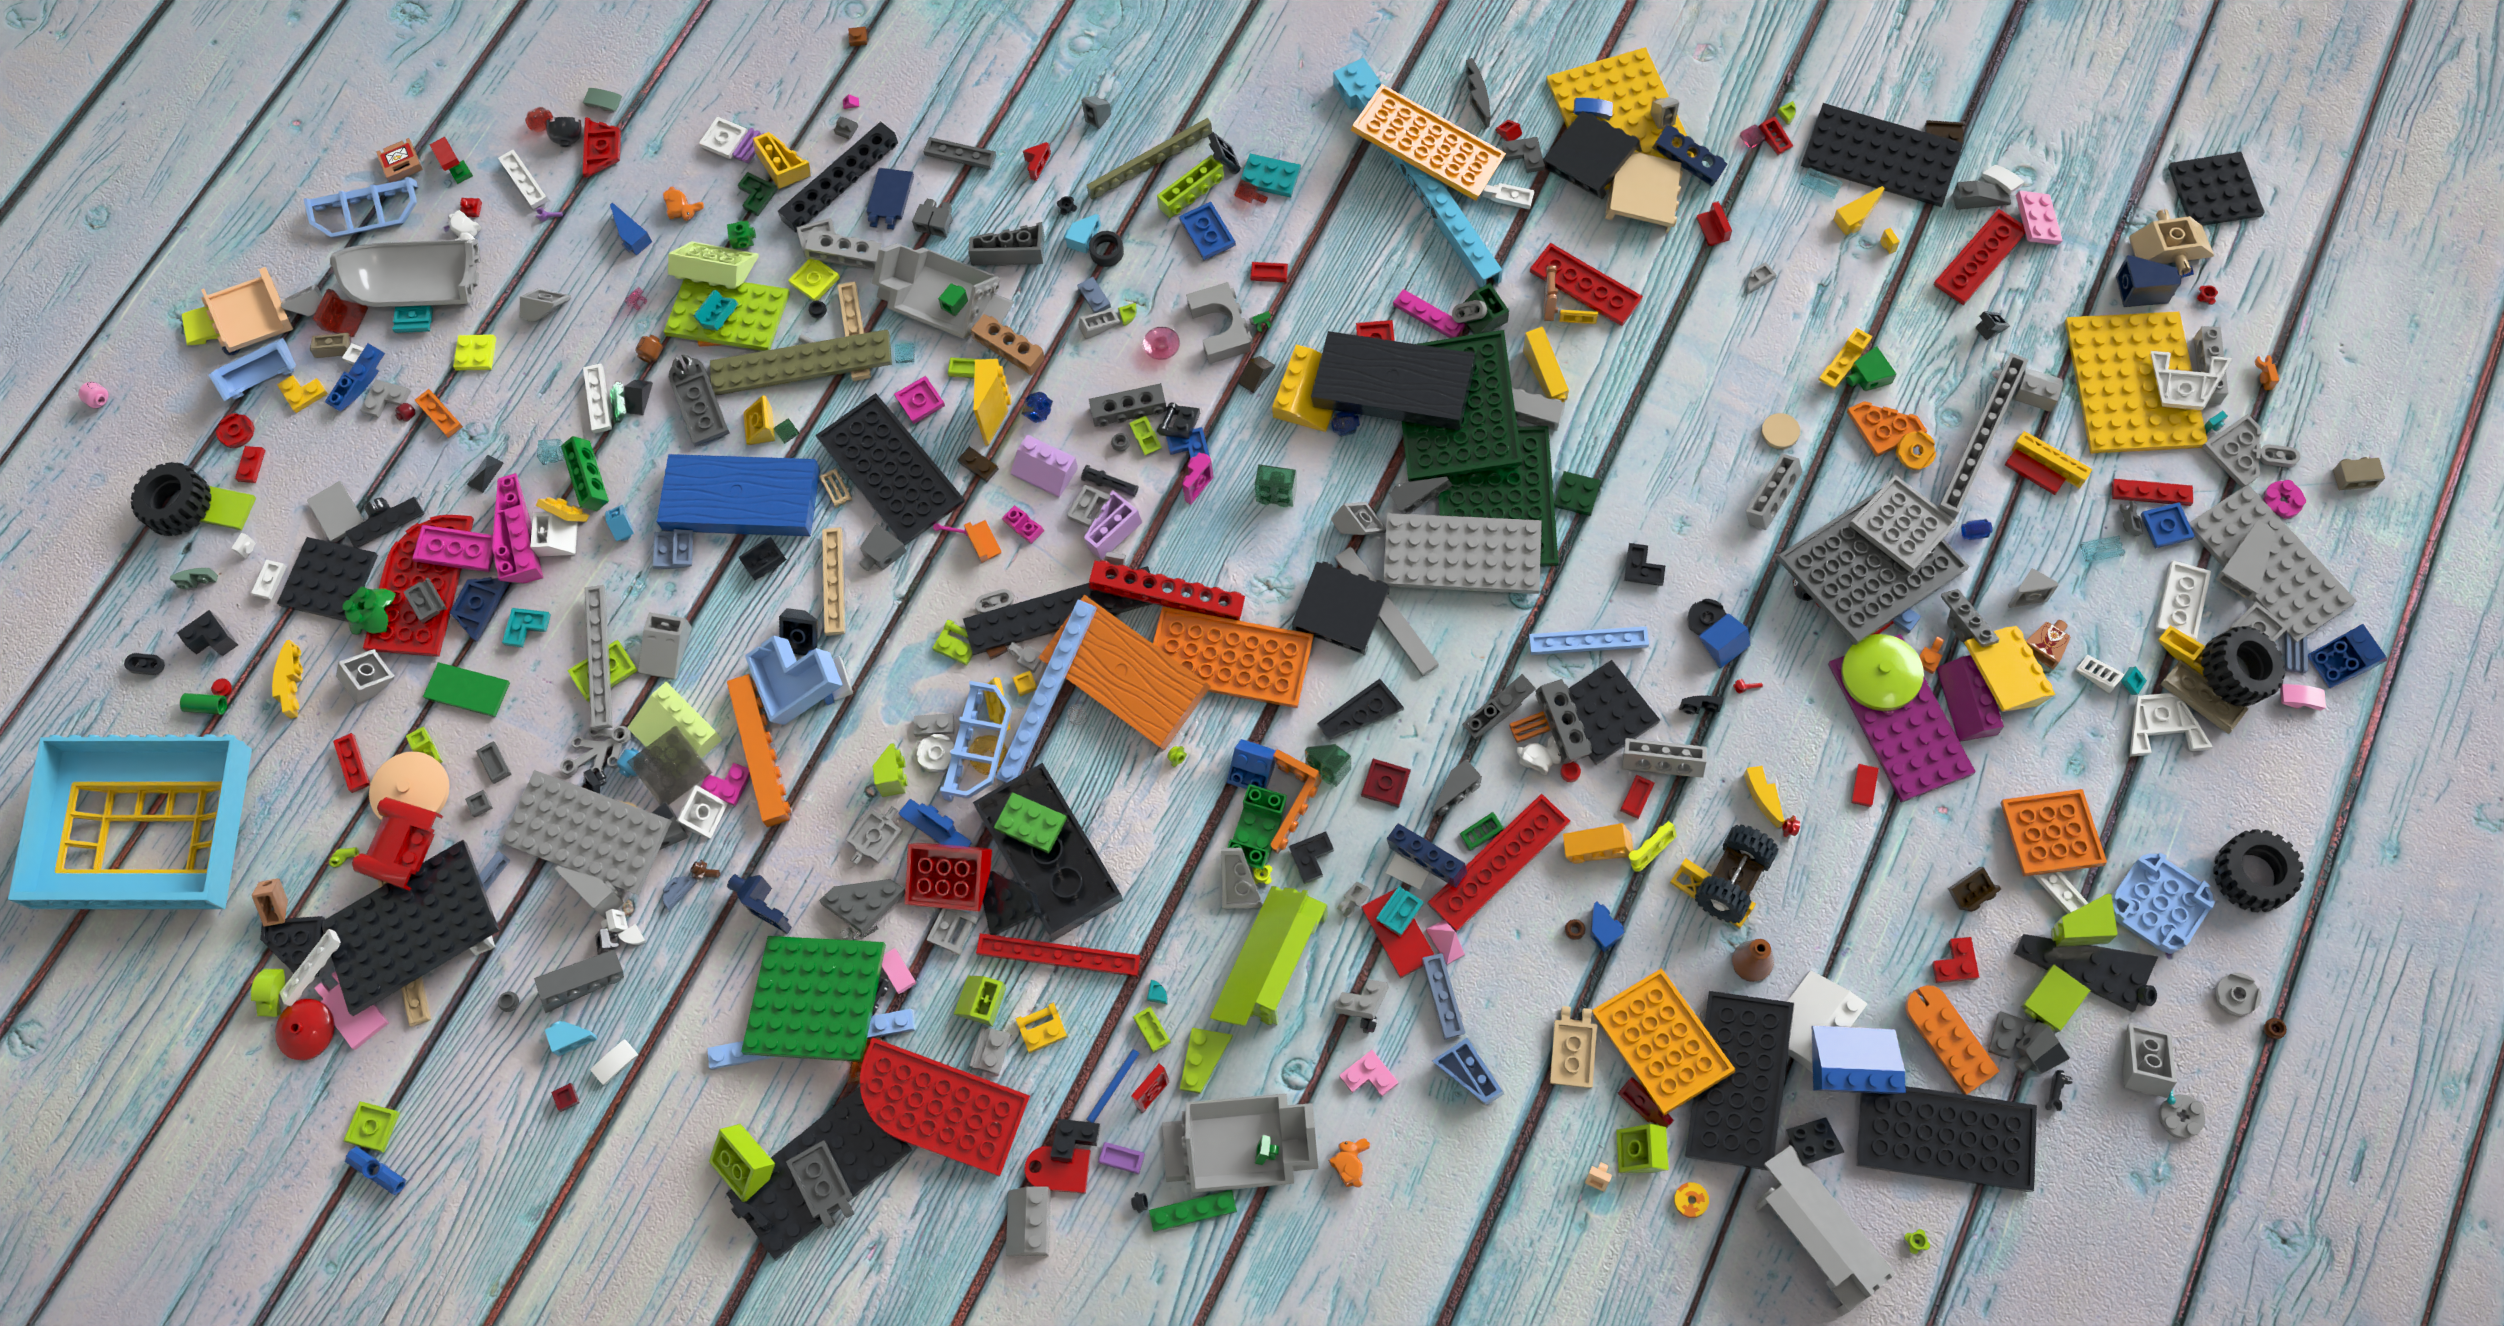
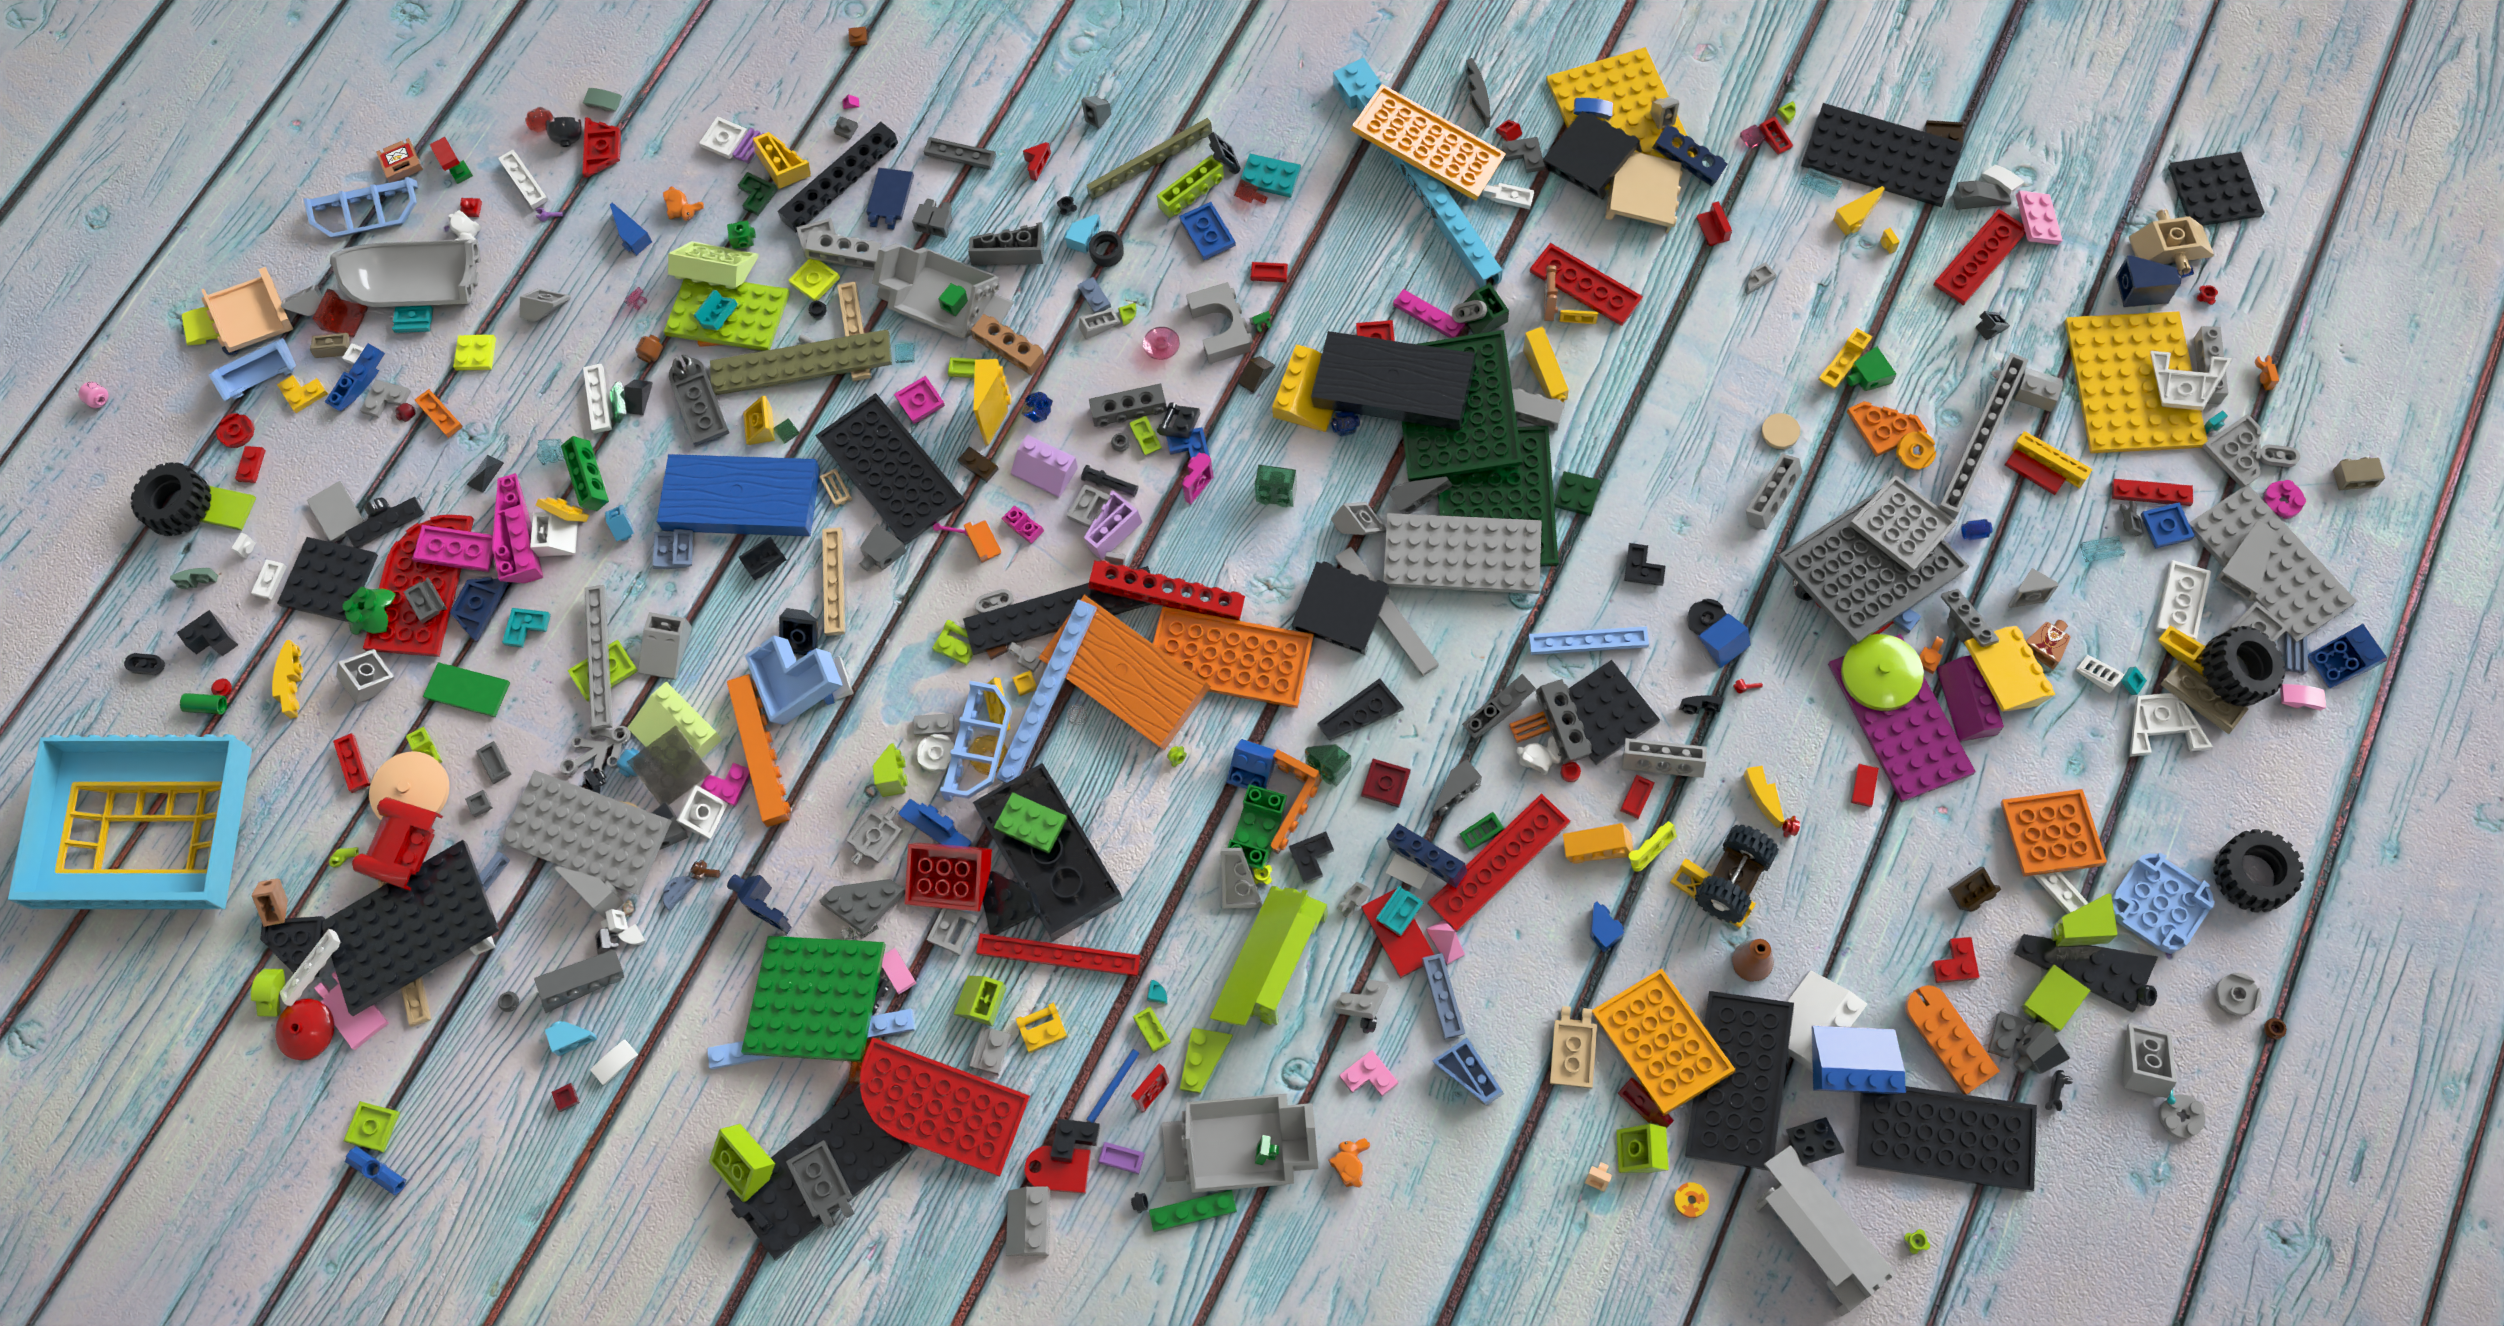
(1579, 925): reddish brown plate -> none

